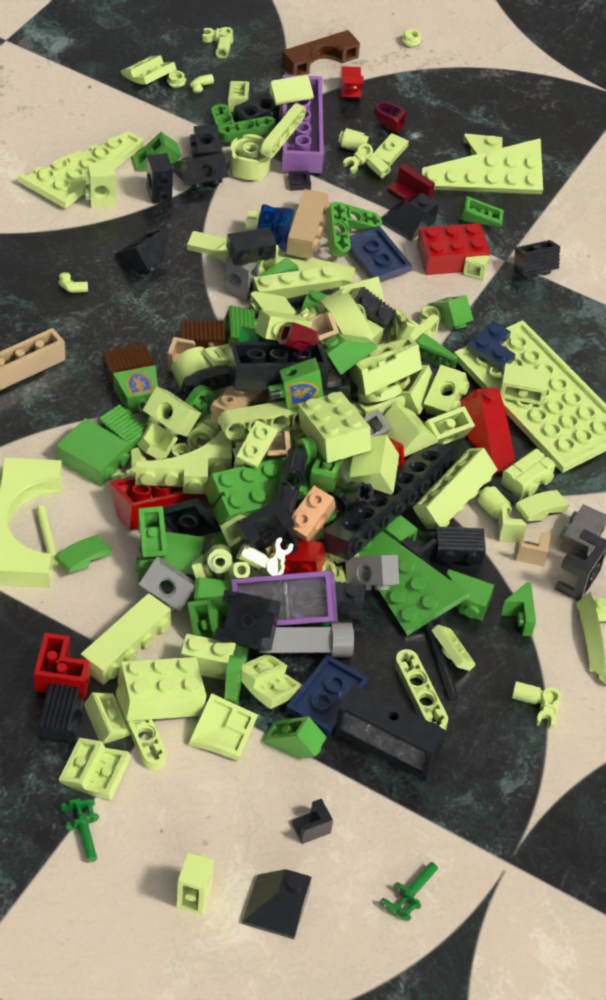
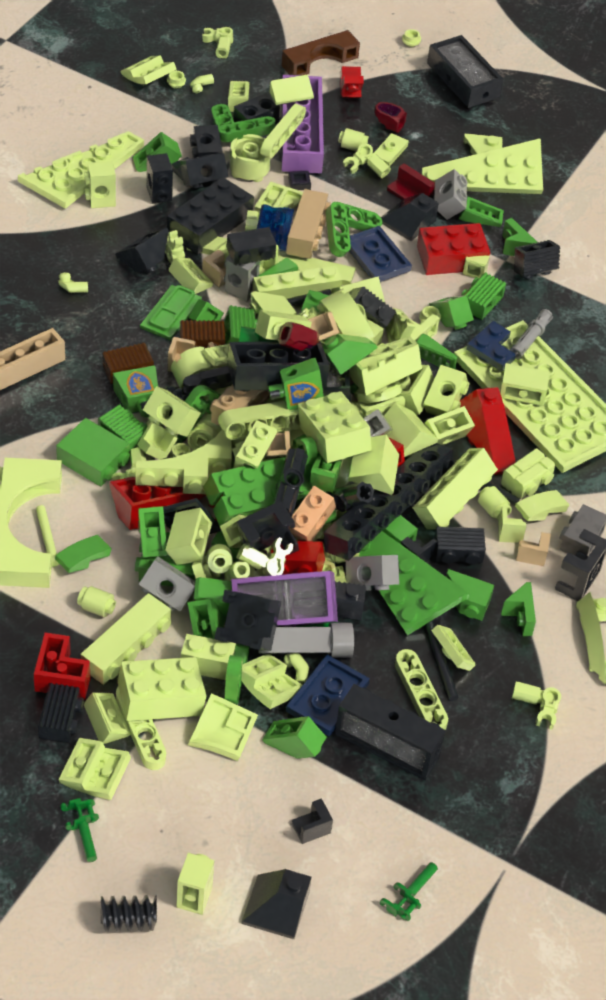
(96, 601): none -> yellowish green brick
(128, 913): none -> black piece
(169, 311): none -> bright green piece
(174, 246): none -> yellowish green bar
(188, 536): none -> yellowish green brick
(189, 275): none -> yellowish green slope
(205, 311): none -> bright green panel
(210, 214): none -> black brick
(214, 268): none -> tan panel
(279, 196): none -> yellowish green wing
(299, 664): none -> yellowish green arm
(451, 194): none -> light grey brick
(465, 71): none -> black brick
(484, 294): none -> bright green brick
(515, 237): none -> bright green slope
(535, 328): none -> light grey pin

